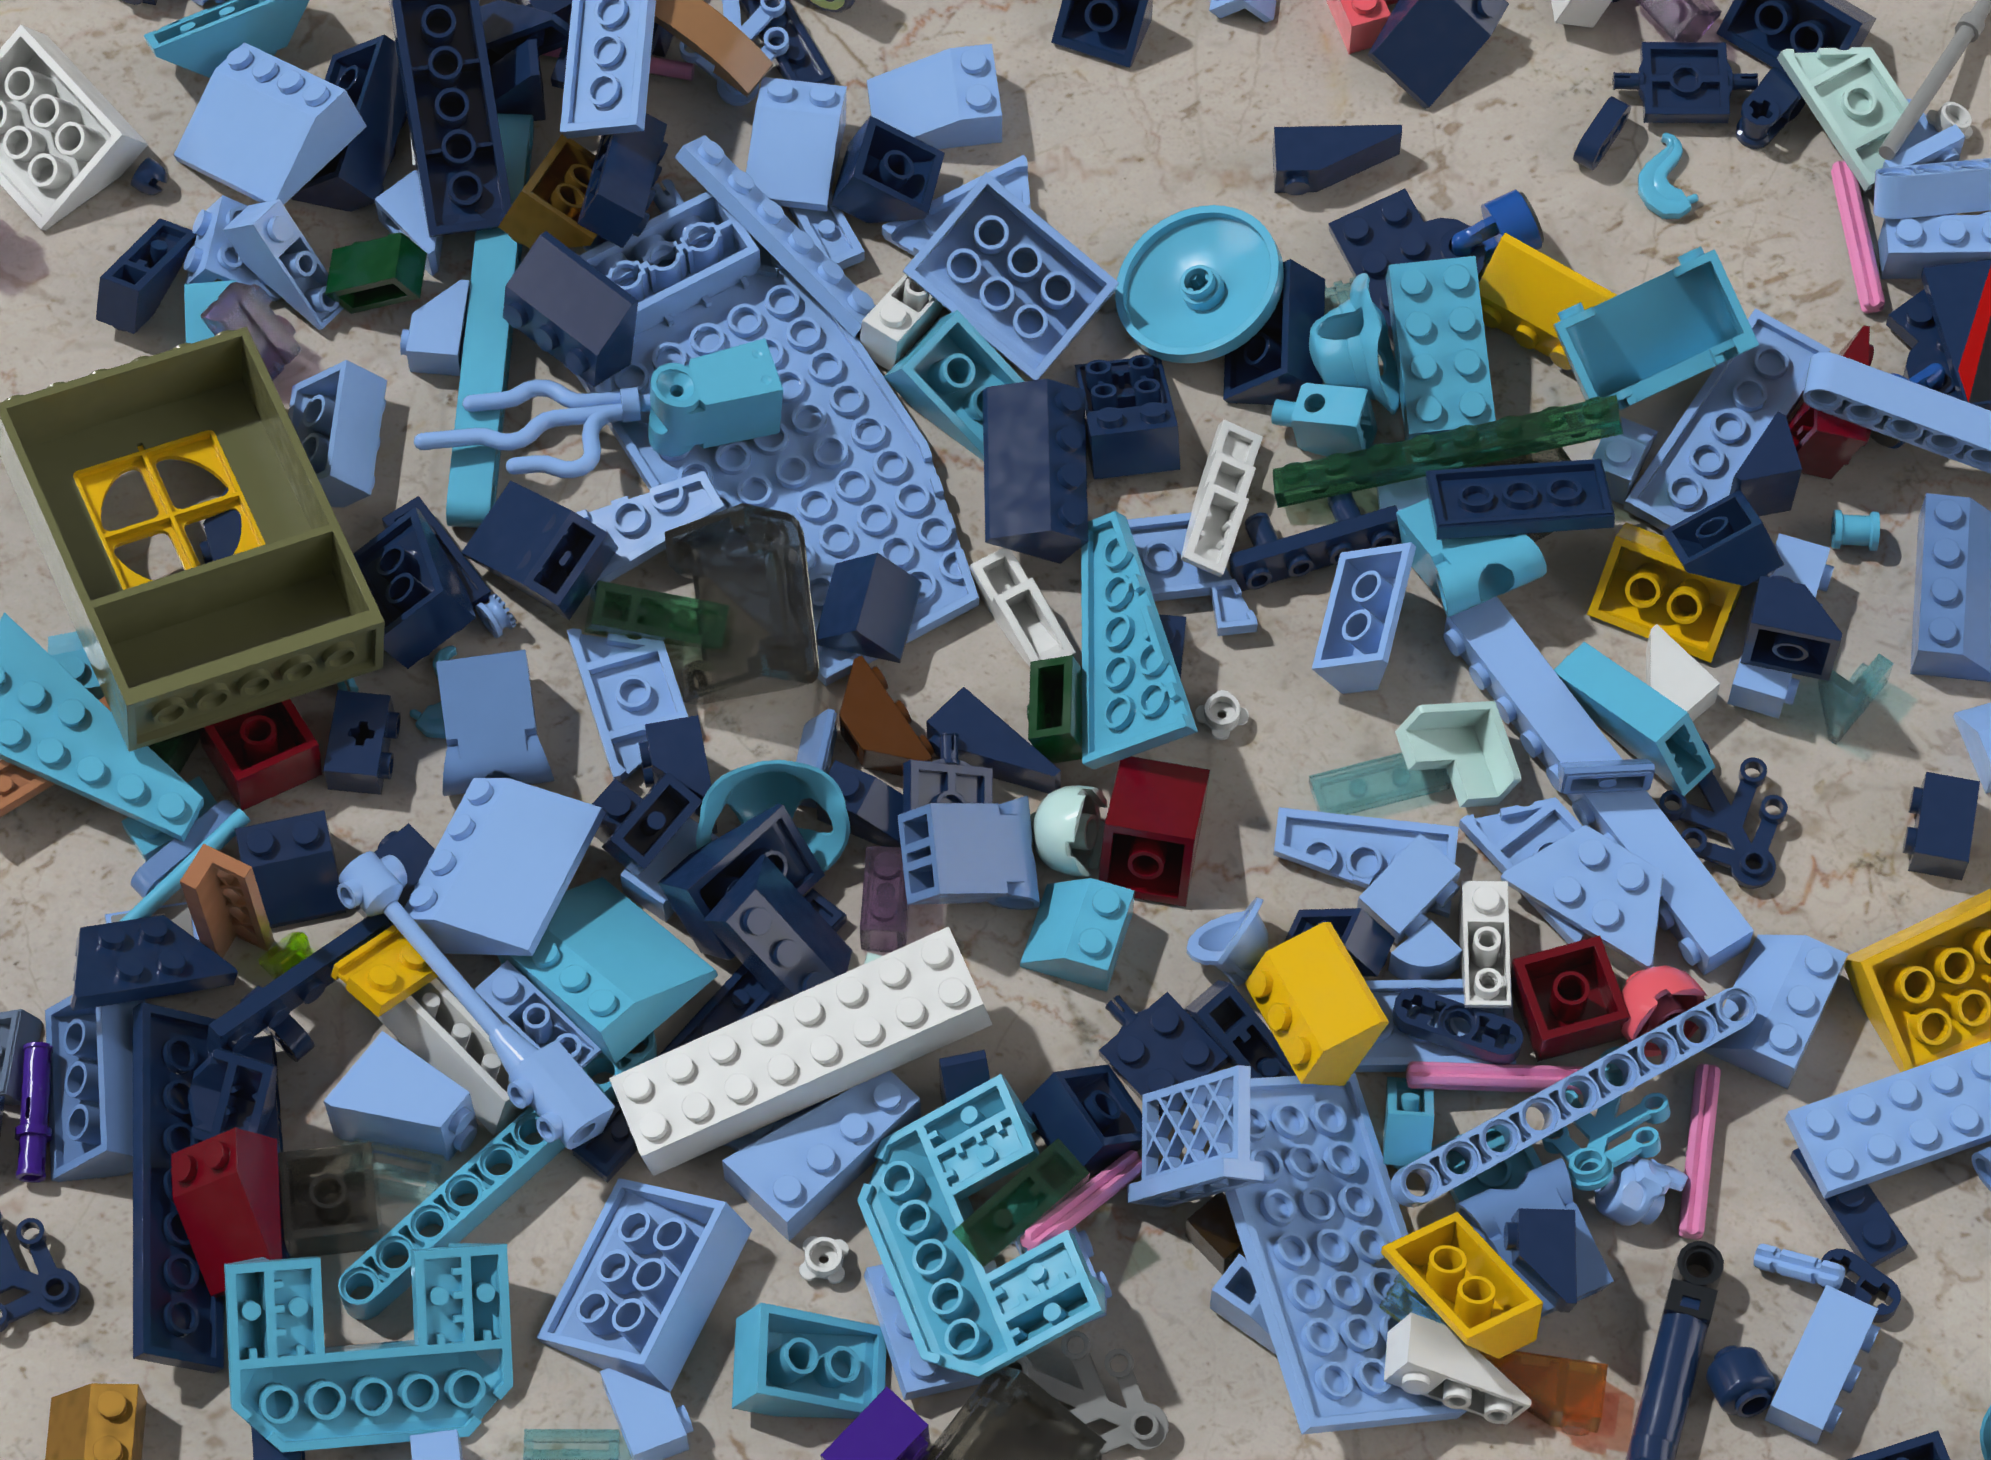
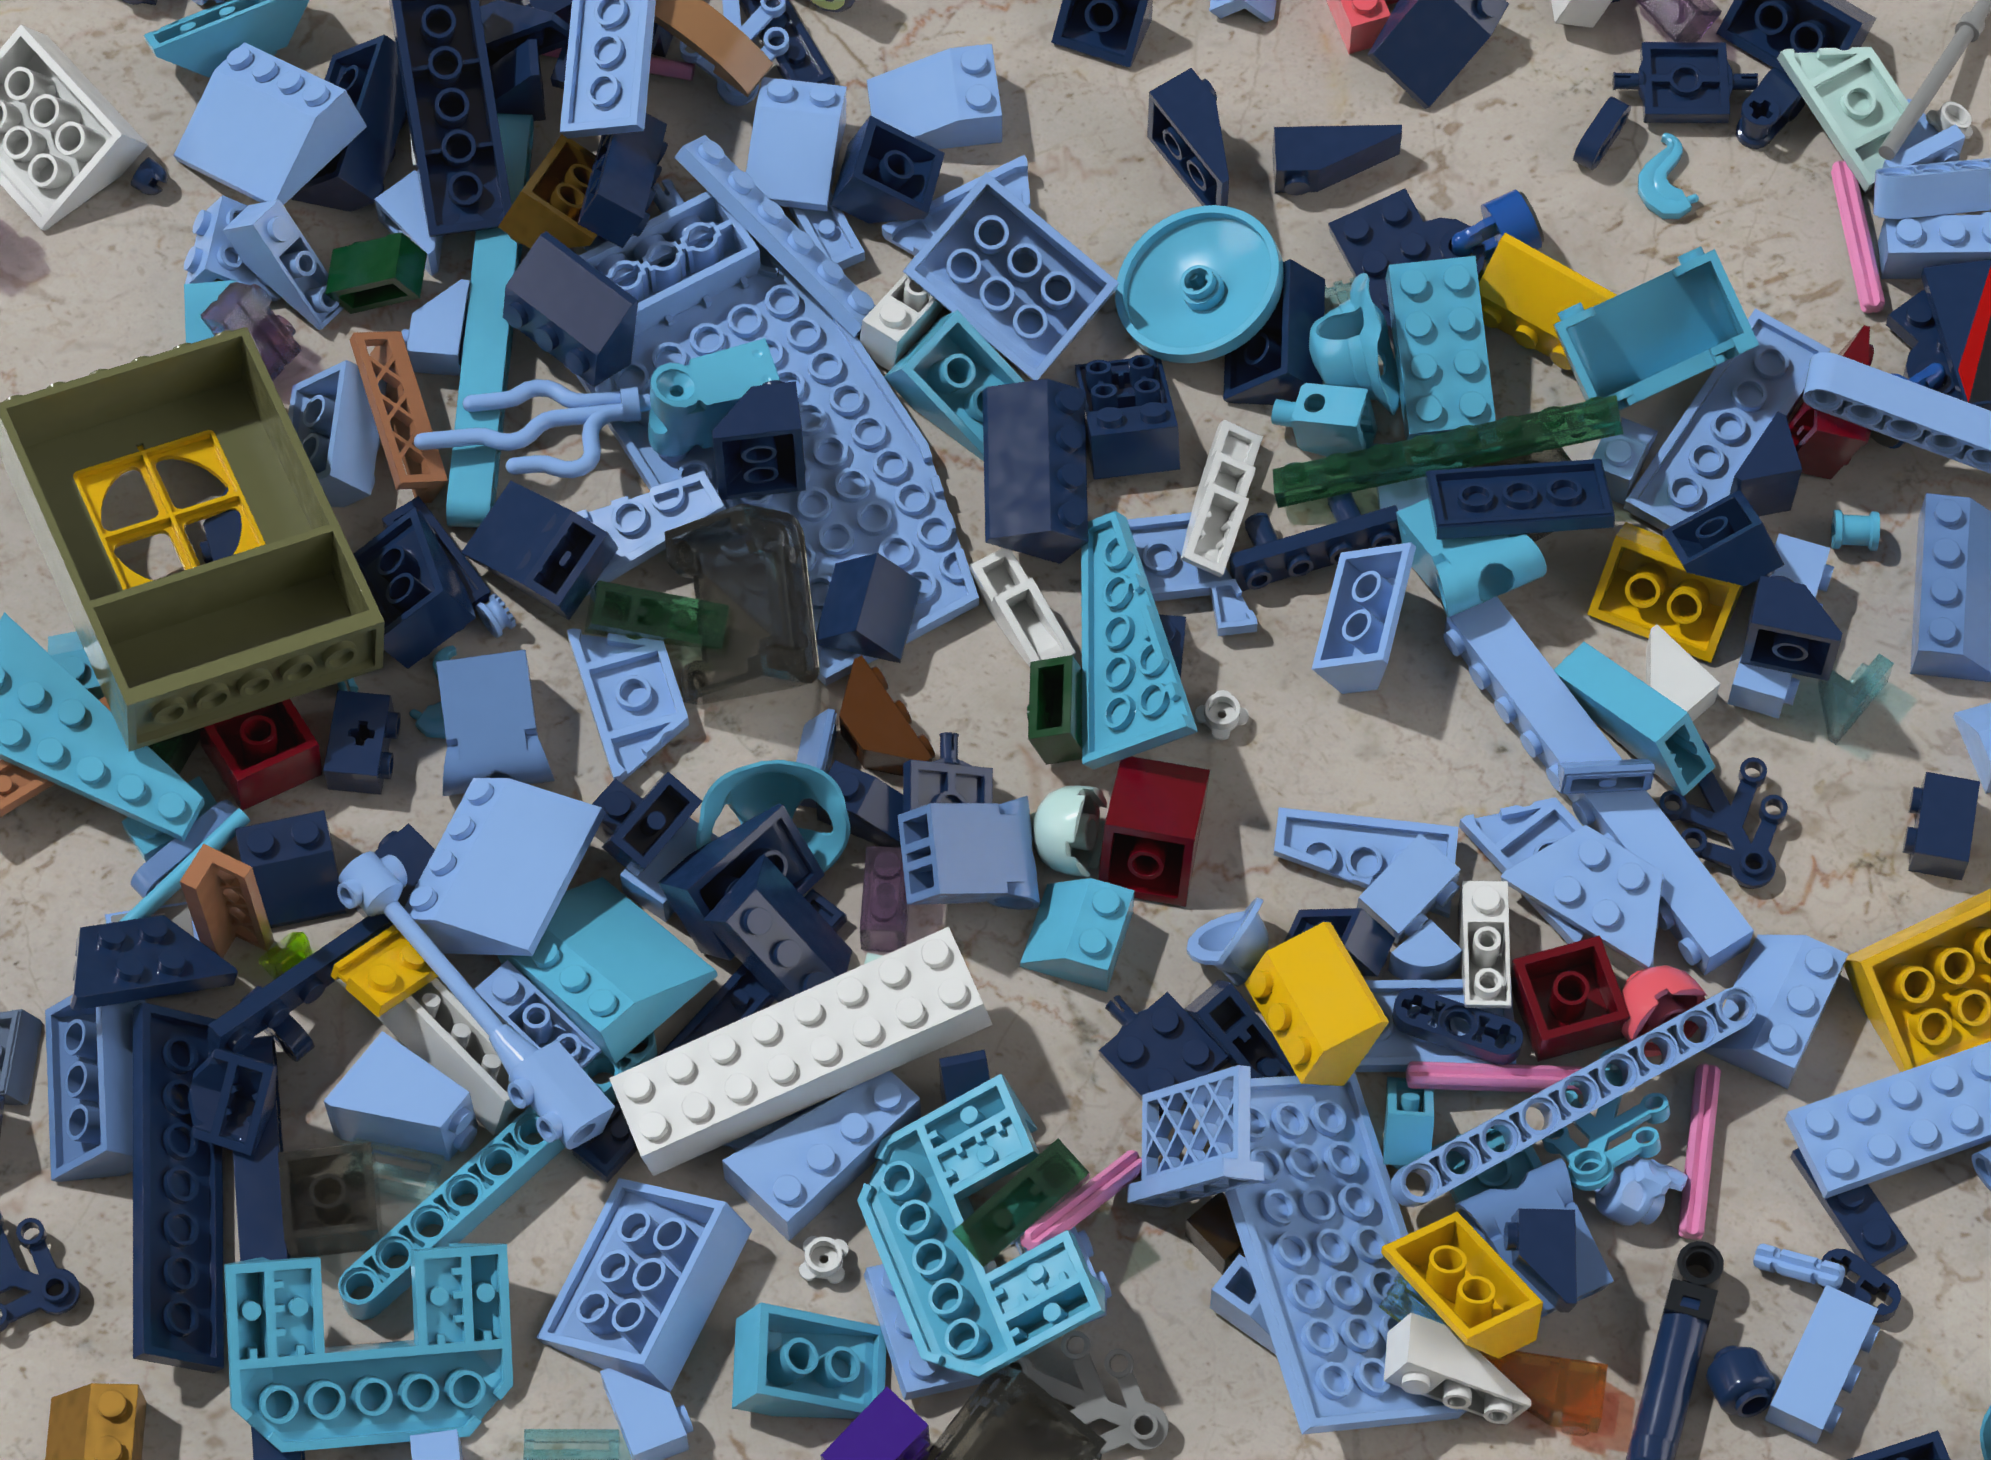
(33, 1128): dark purple pin -> none
(142, 276): dark blue slope -> none
(228, 1201): dark red slope -> none
(405, 411): none -> nougat fence
(678, 749): dark blue slope -> none
(760, 443): none -> dark blue slope
(991, 743): dark blue slope -> none
(1088, 1114): dark blue slope -> none
(1189, 135): none -> dark blue slope
(1373, 785): clear light blue tile -> none
(1466, 742): light aqua panel -> none

